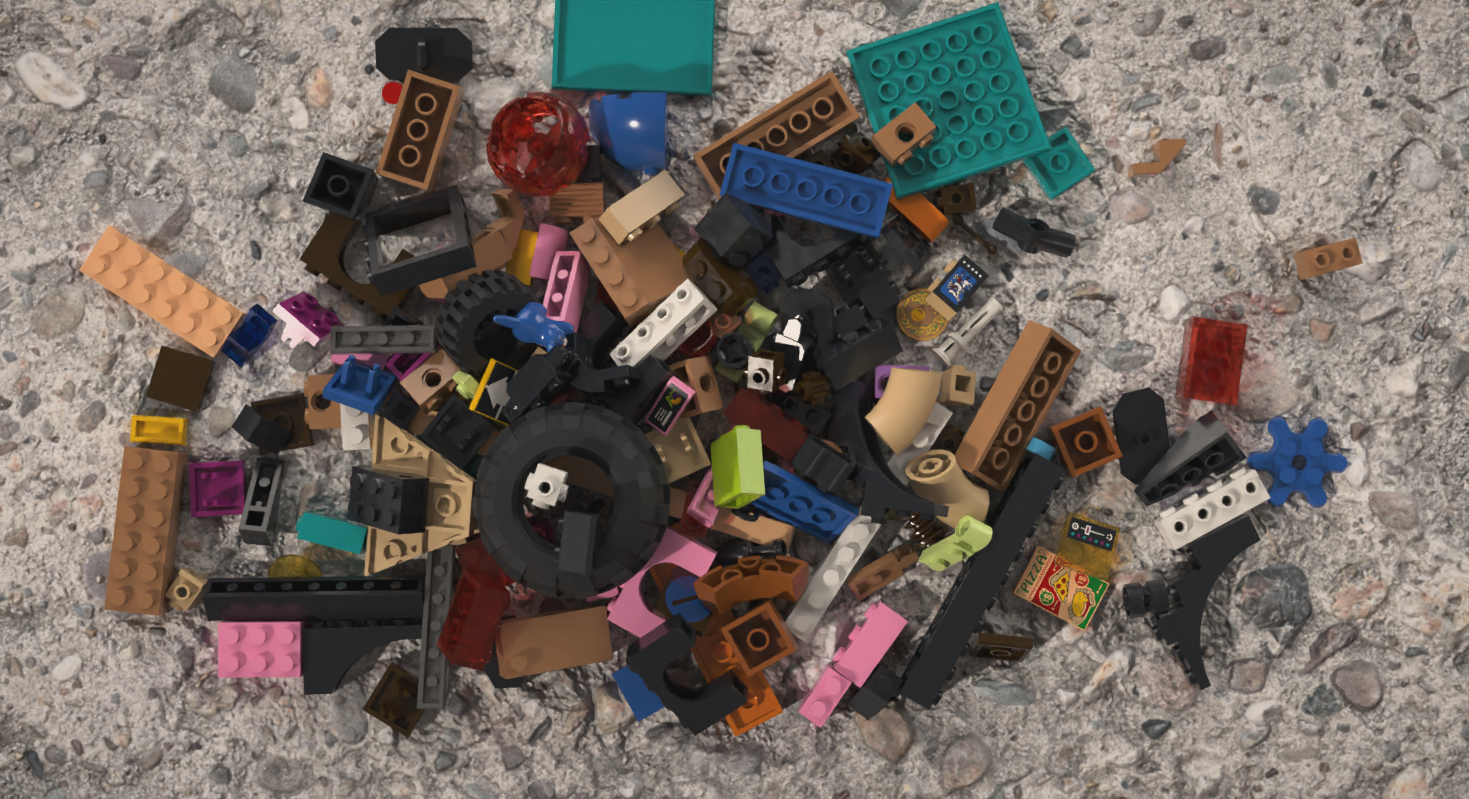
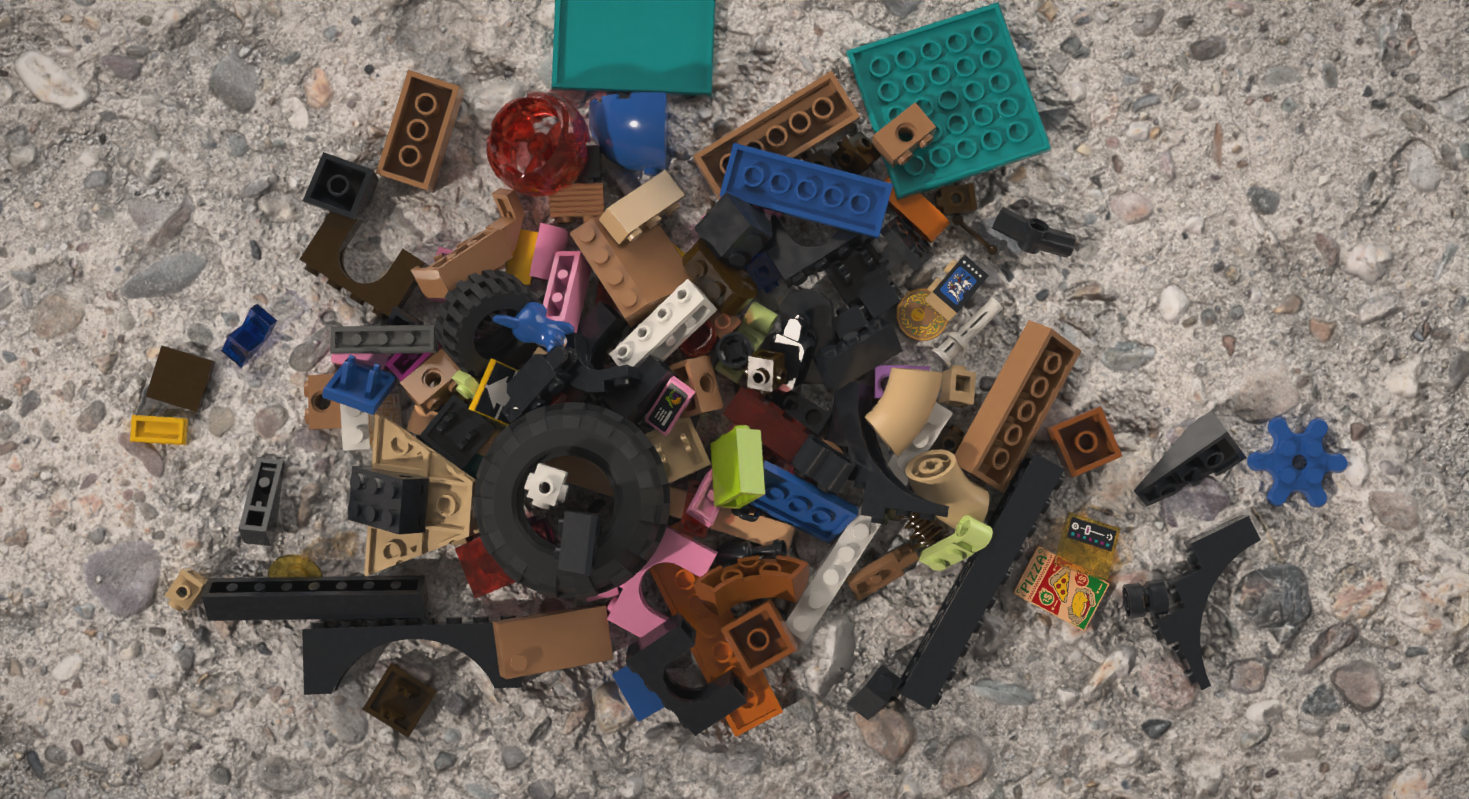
(146, 530): medium nougat brick -> none
(162, 291): light nougat plate -> none
(217, 488): magenta plate -> none
(260, 648): bright pink brick -> none
(261, 430): black slope -> none
(289, 413): dark brown tile -> none
(306, 320): magenta plate -> none
(332, 532): teal brick -> none
(391, 92): red tile -> none
(399, 410): black panel -> none
(426, 266): black window -> none
(428, 51): black shield -> none
(437, 601): dark grey tile -> none
(473, 620): clear red brick -> none
(681, 597): tile -> none
(813, 387): dark brown gear -> none
(824, 695): bright pink brick -> none
(868, 643): bright pink brick -> none
(1001, 647): dark brown tile -> none
(1041, 448): dark azure beam -> none
(1061, 166): teal plate -> none
(1140, 432): black shield -> none
(1163, 153): medium nougat slope -> none
(1211, 361): clear red brick -> none
(1211, 508): white brick -> none
(1328, 258): medium nougat brick -> none

